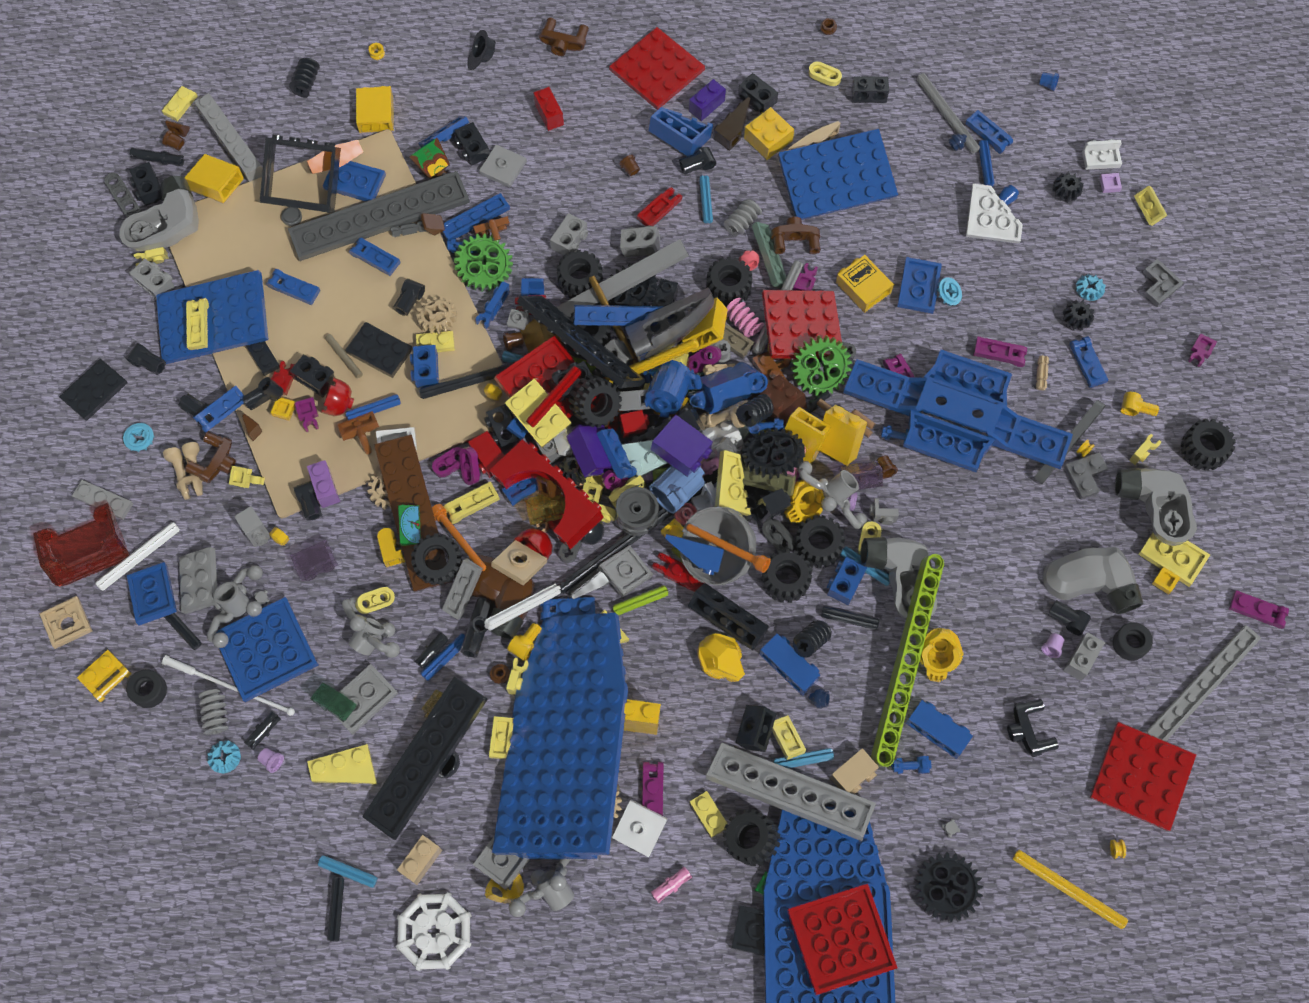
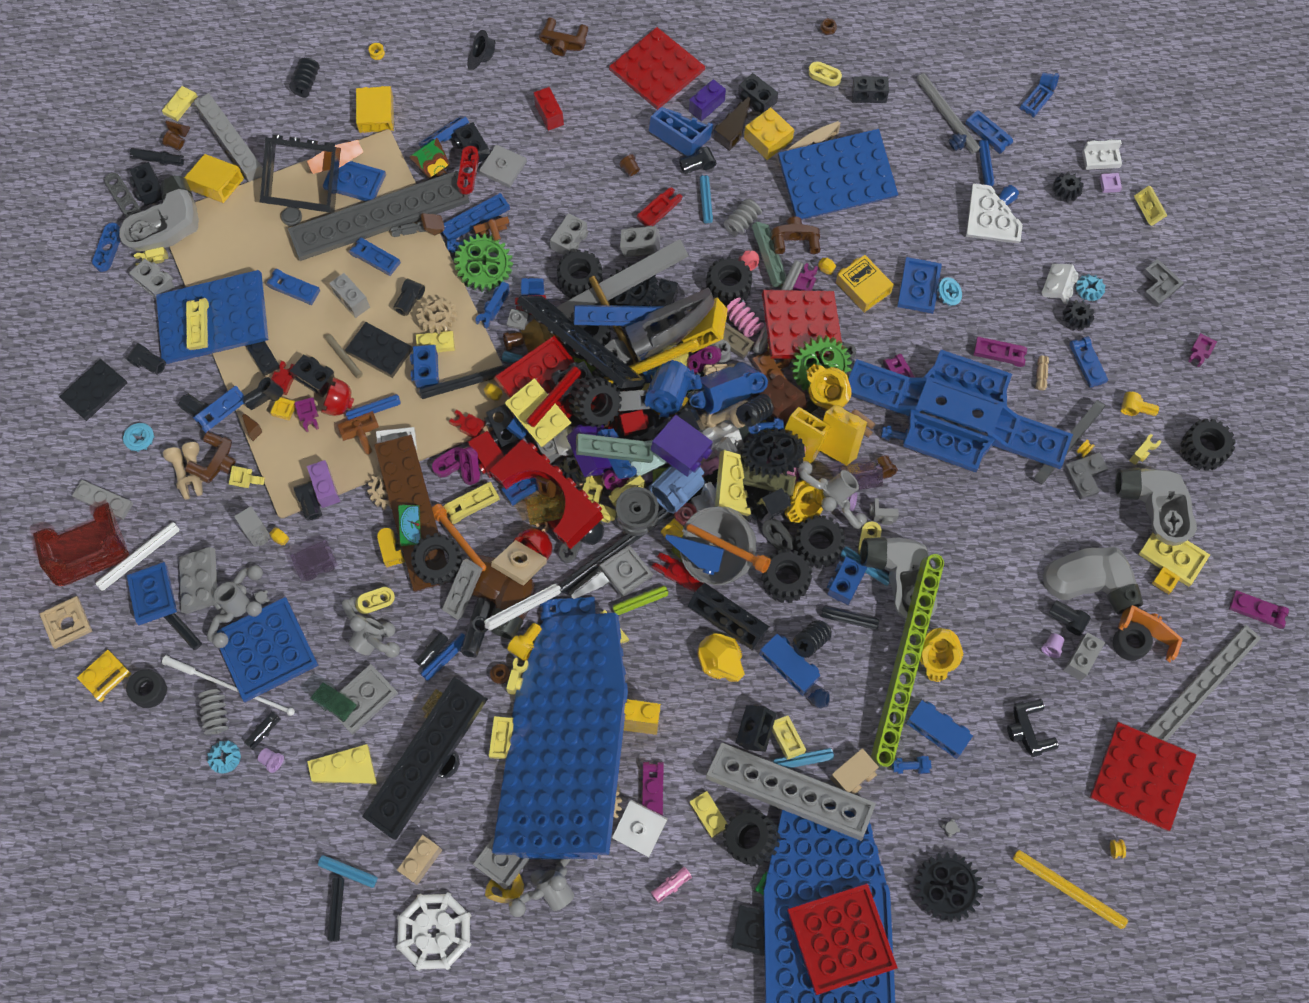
(104, 240): none -> blue beam
(349, 295): none -> light grey brick
(468, 425): none -> red plate
(469, 176): none -> red beam
(614, 448): none -> sand green plate
(826, 266): none -> yellow tile
(828, 386): none -> yellow helmet
(1030, 109): none -> blue tile
(1060, 282): none -> white bracket
(1156, 627): none -> orange piece

